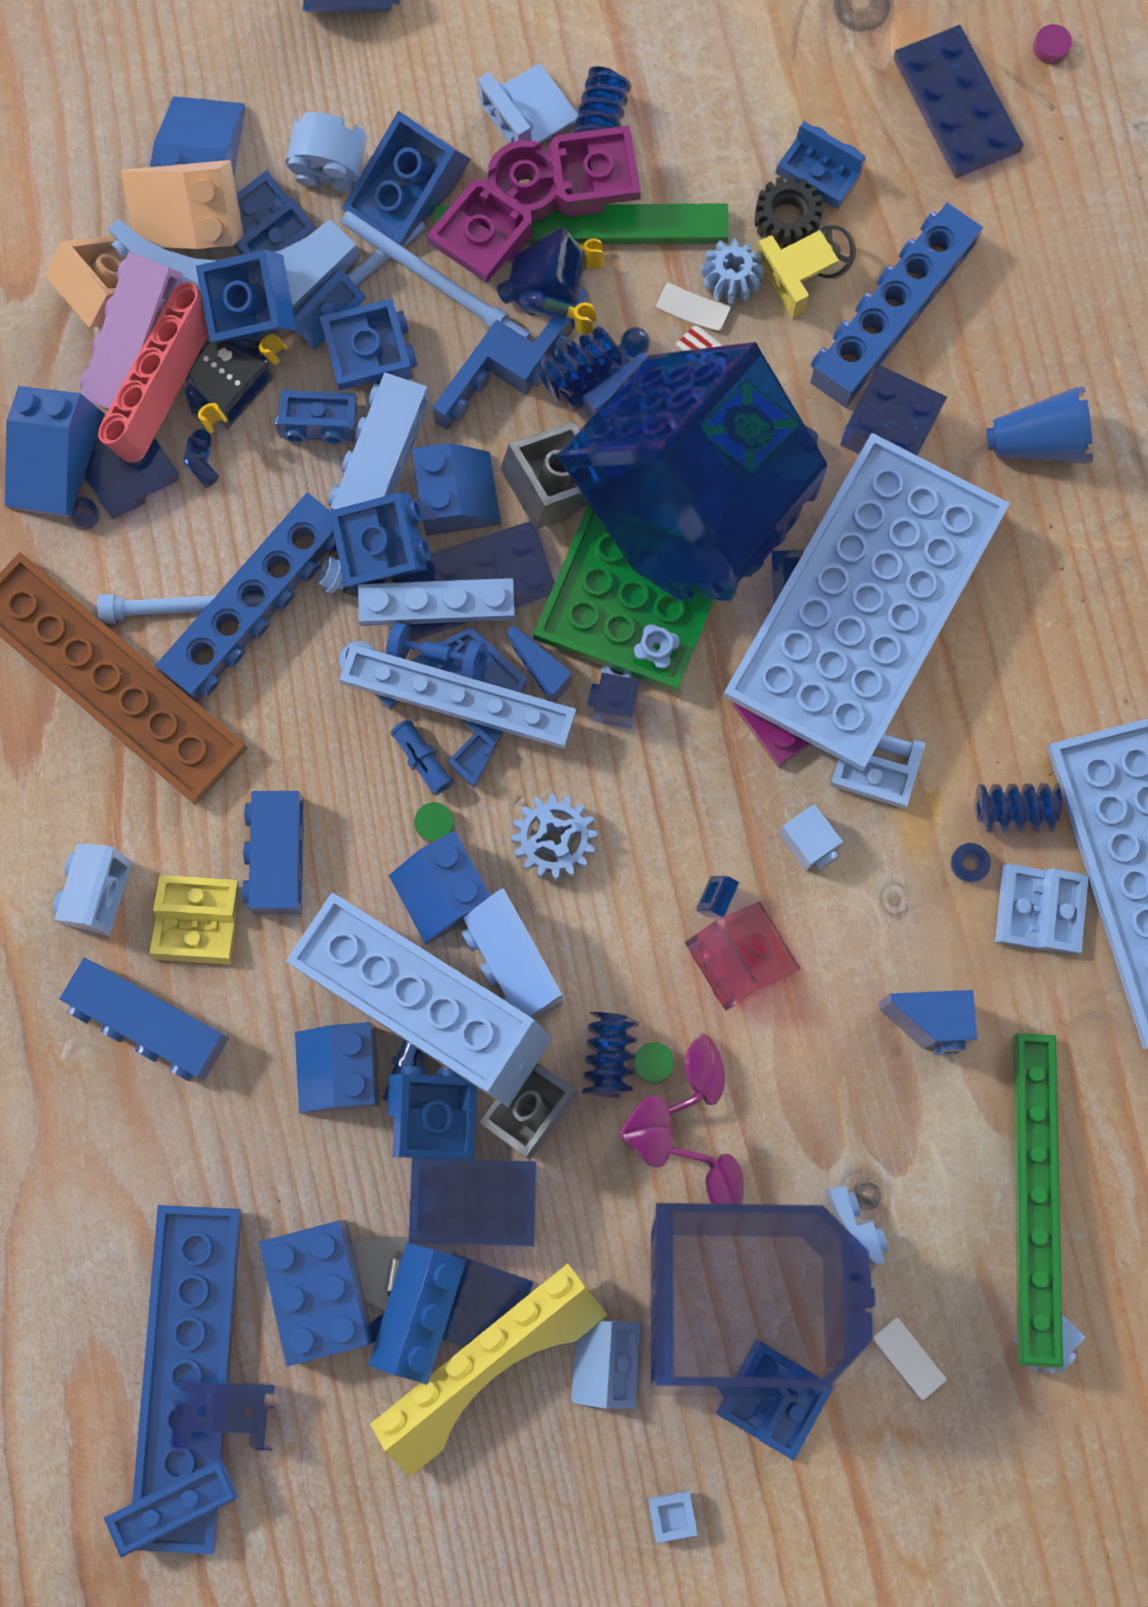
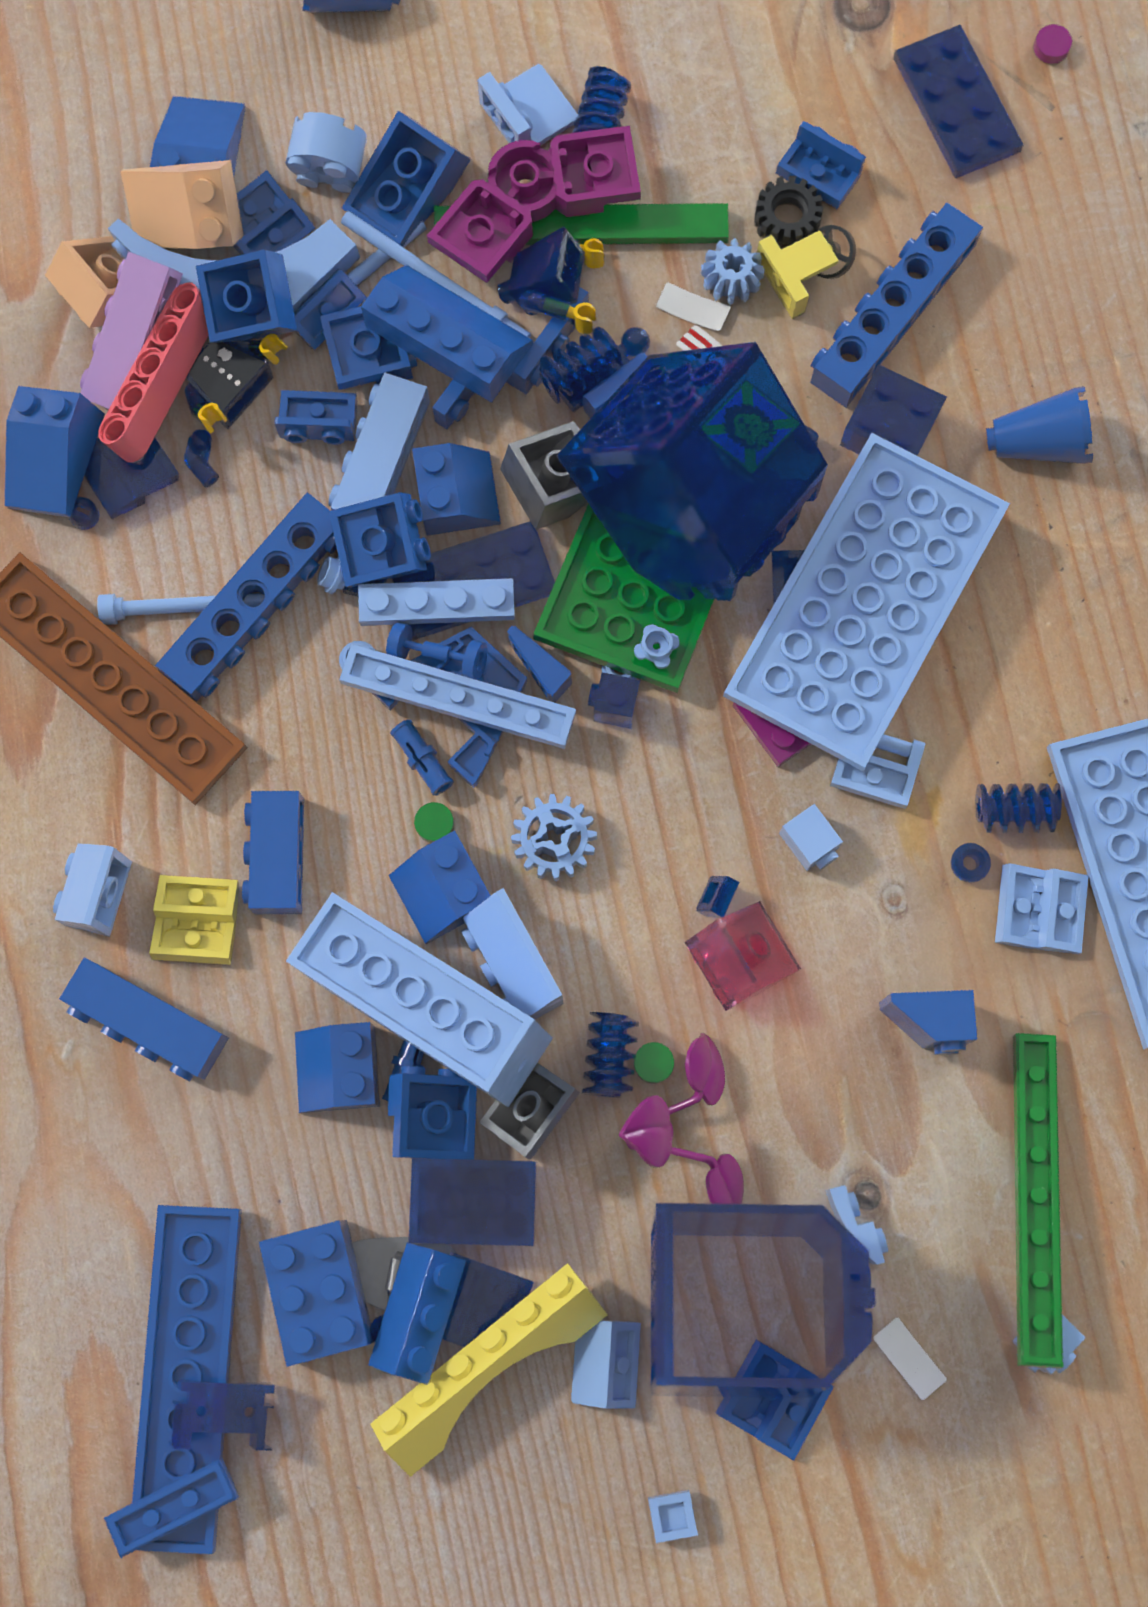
(445, 331): none -> blue slope

